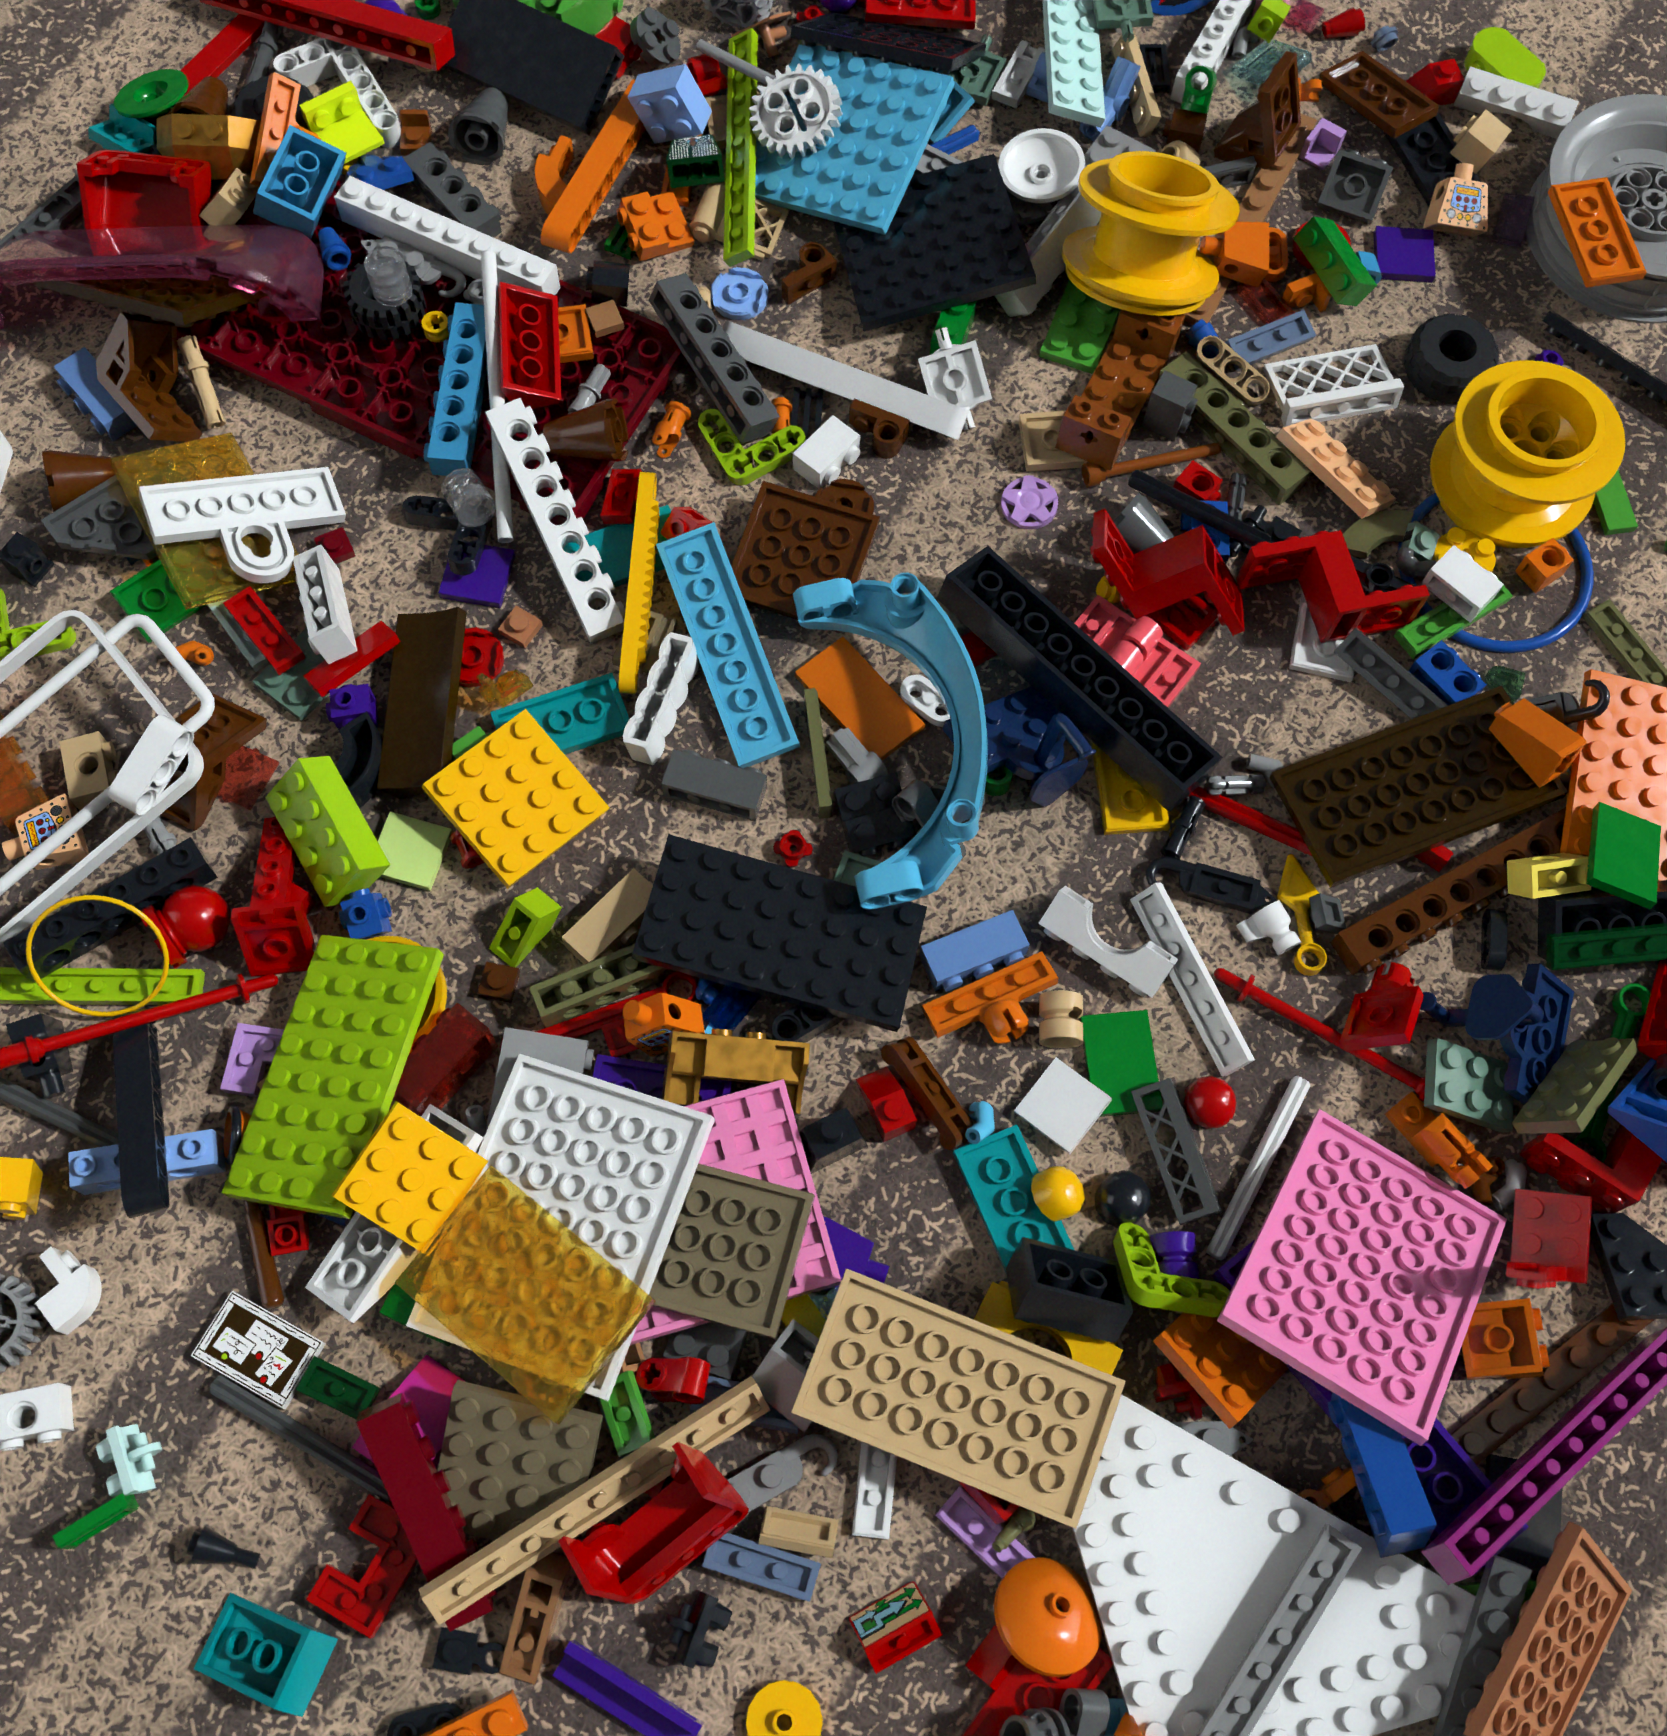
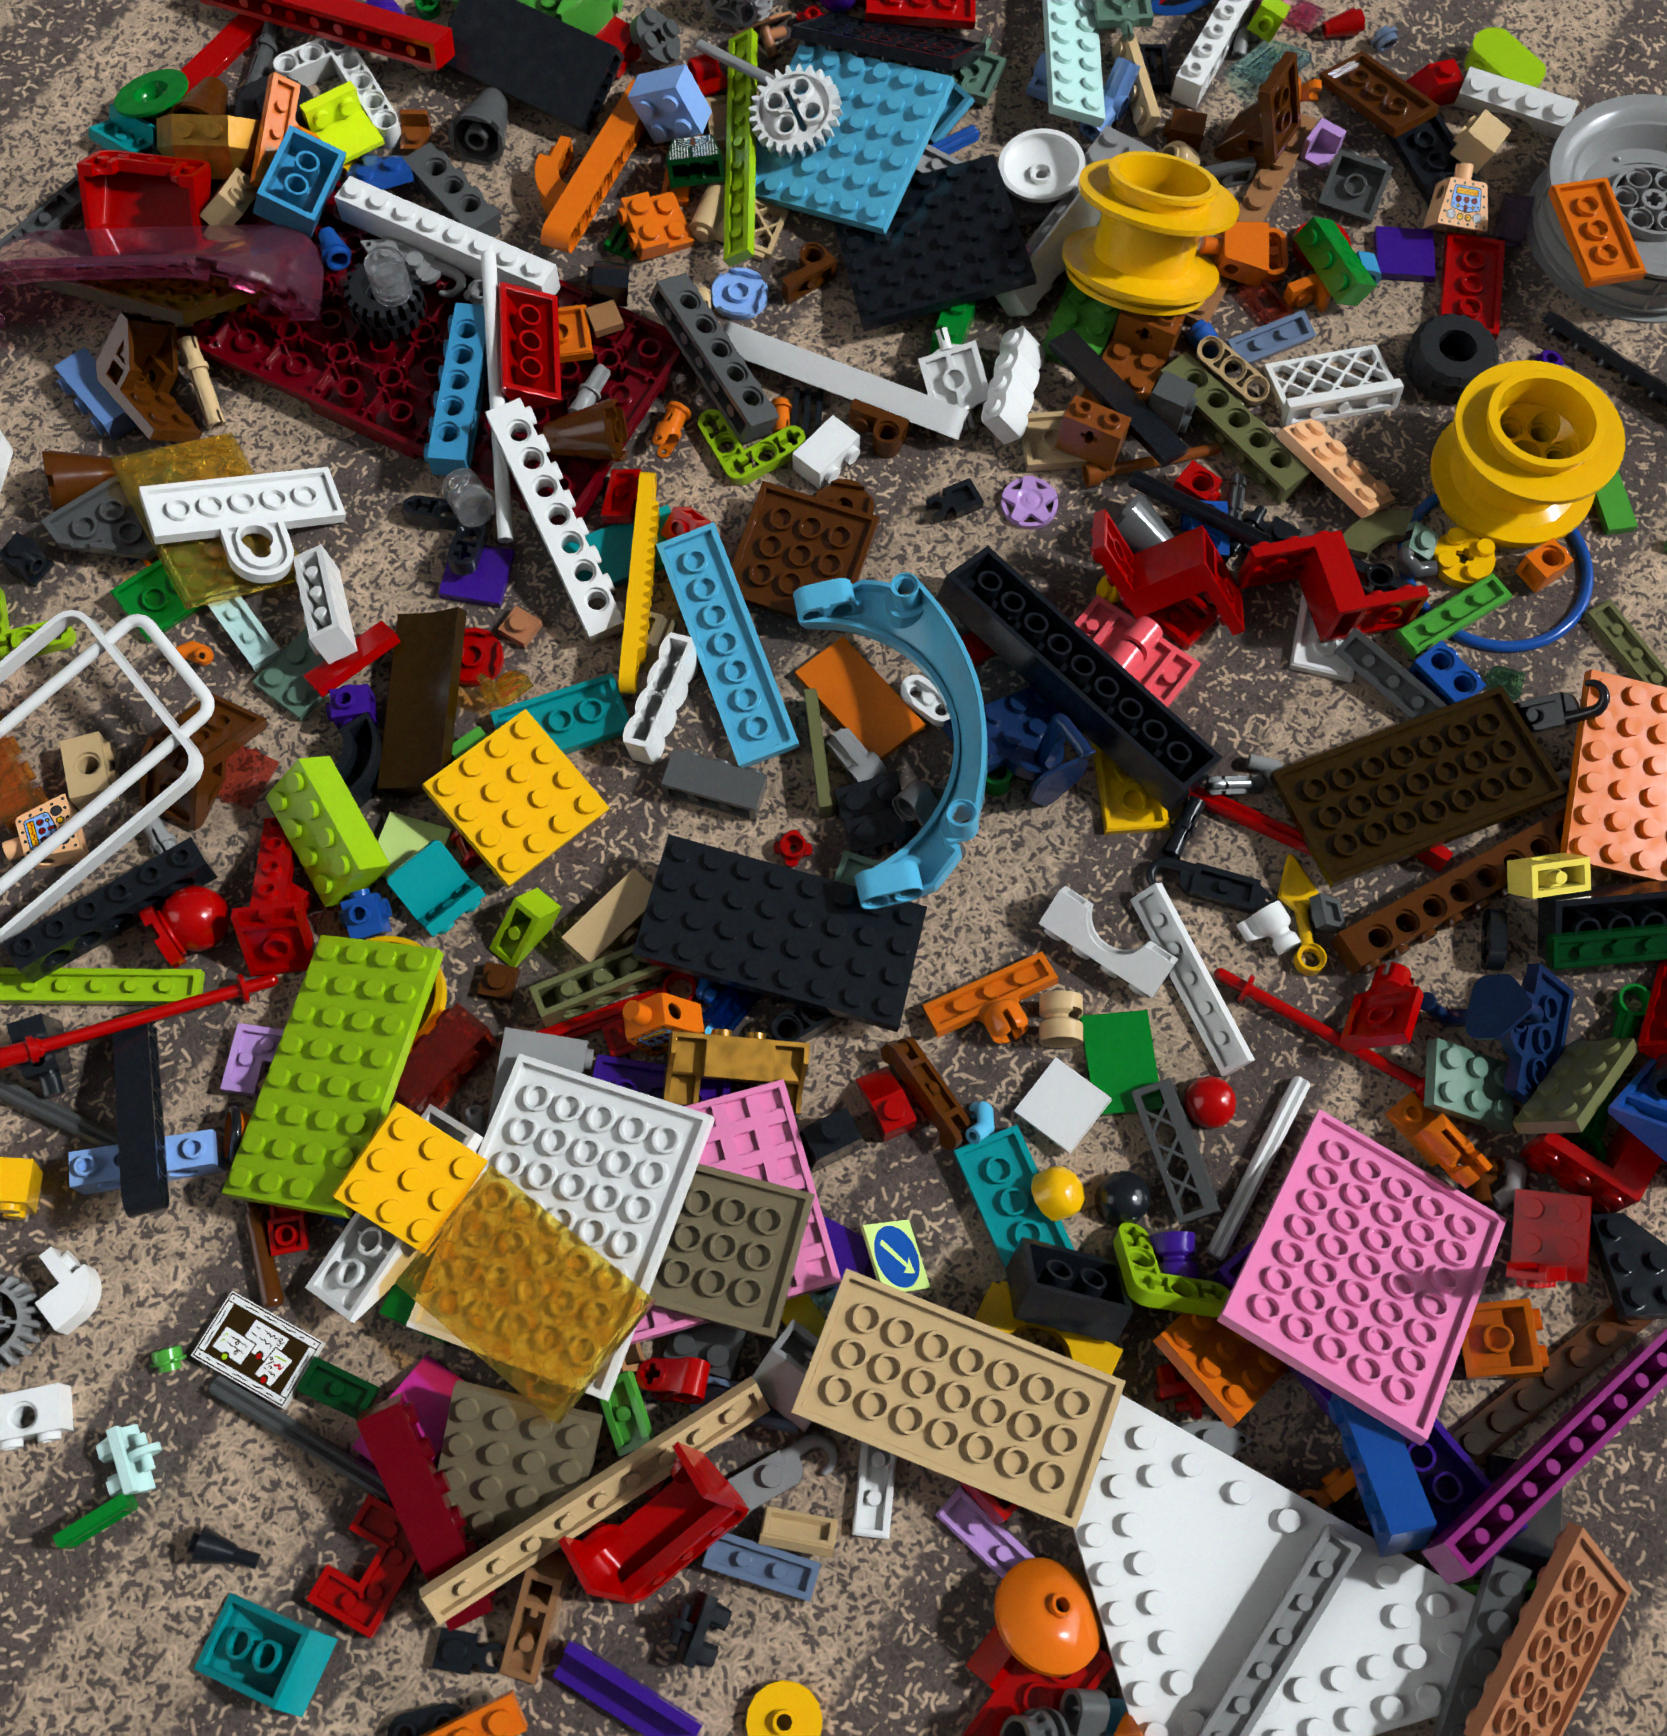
(111, 900): yellow piece -> none
(151, 765): white beam -> none
(167, 1358): none -> bright green plate
(264, 630): red plate -> none
(336, 545): dark red plate -> none
(432, 318): yellow bush -> none
(435, 888): none -> teal bracket
(895, 1255): none -> piece
(895, 1626): panel -> none
(958, 498): none -> black plate
(974, 951): medium blue brick -> none
(1013, 385): none -> white brick
(1017, 75): white plate -> none
(1019, 1522): olive piece -> none
(1118, 396): none -> black tile
(1196, 99): green piece -> none
(1462, 583): white brick -> none
(1473, 279): none -> red plate
(1536, 740): orange slope -> none
(1624, 855): green tile -> none

